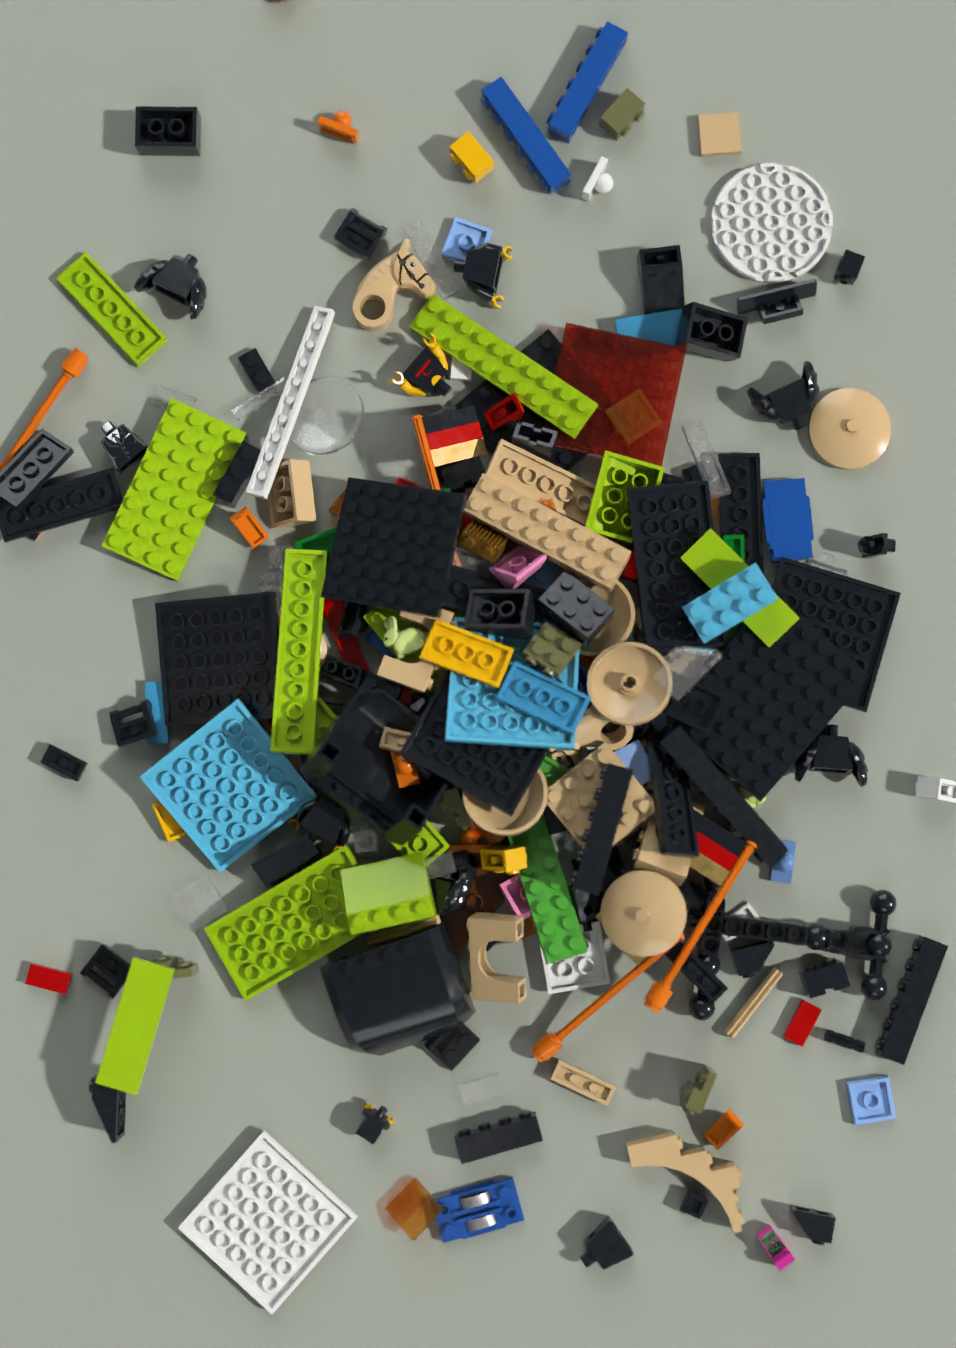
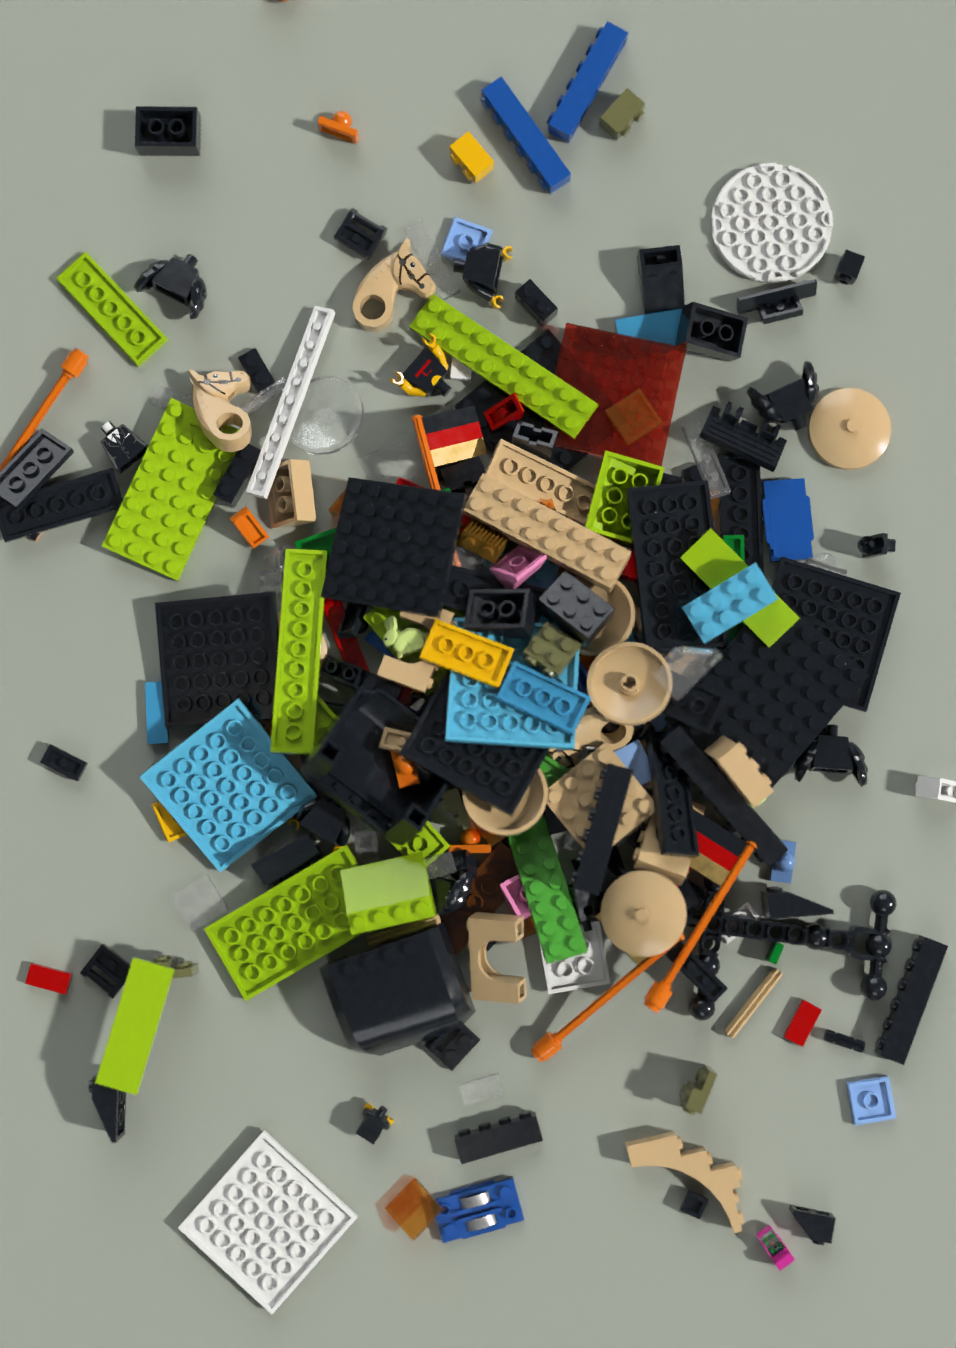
(136, 729): black plate -> none
(213, 410): none -> tan animal
(503, 858): yellow brick -> none
(536, 303): none -> black brick
(583, 1082): tan plate -> none
(598, 180): white tile -> none
(606, 1245): black torso -> none
(719, 134): tan tile -> none
(723, 1129): orange tile -> none
(740, 770): none -> tan wedge
(742, 438): none -> black hinge
(750, 958): black slope -> none
(774, 952): none -> green tile
(783, 904): none -> black slope
(822, 977): black brick -> none

